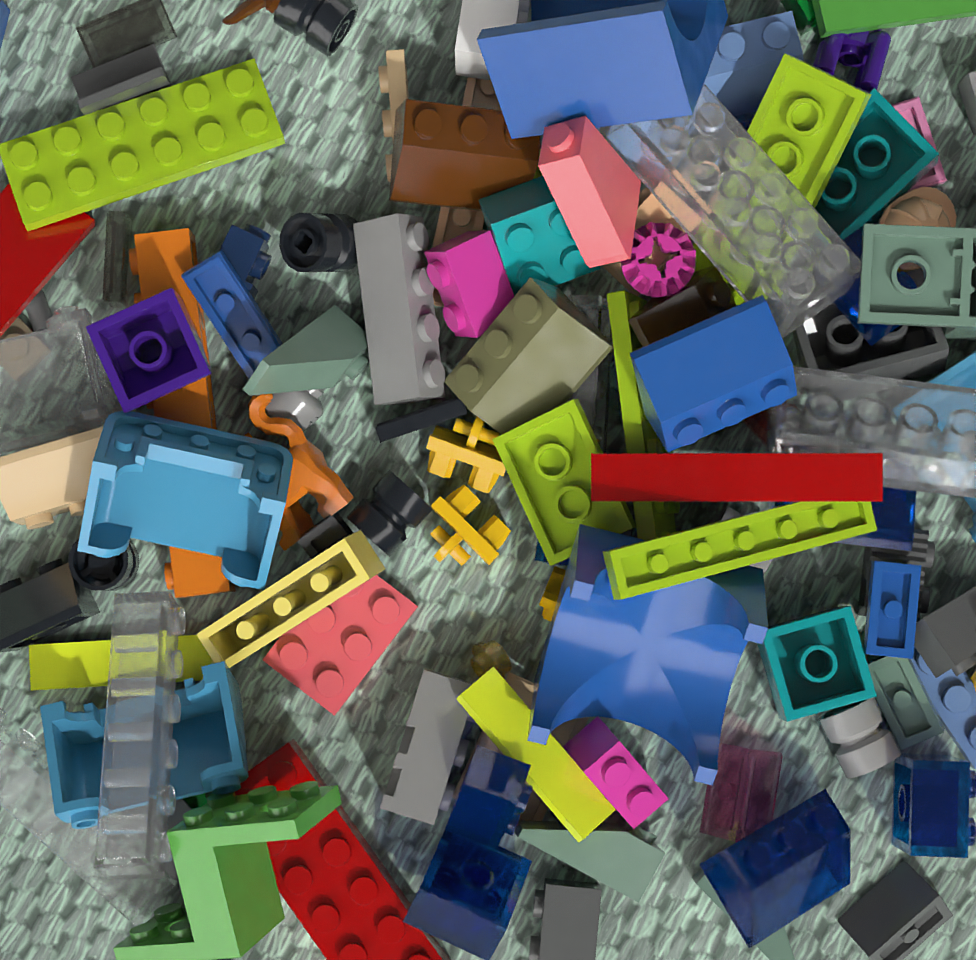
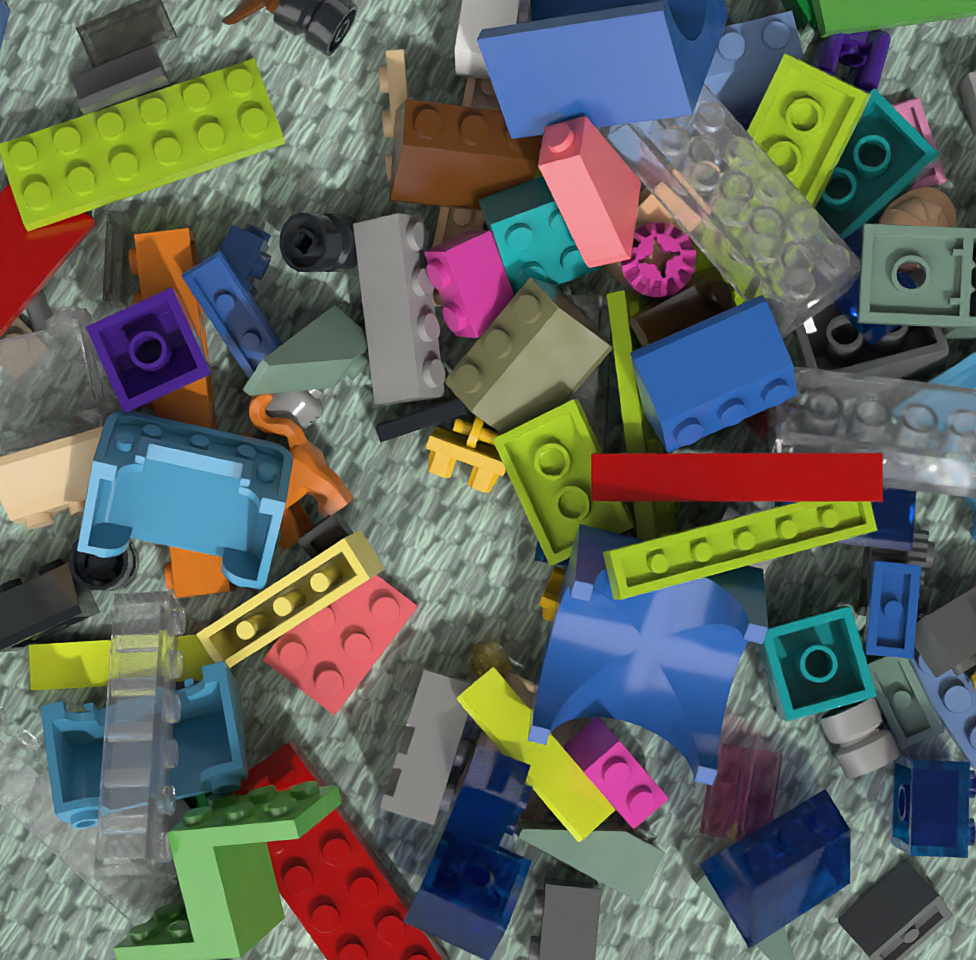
(389, 513): black wheel -> none
(454, 511): yellow hips -> none

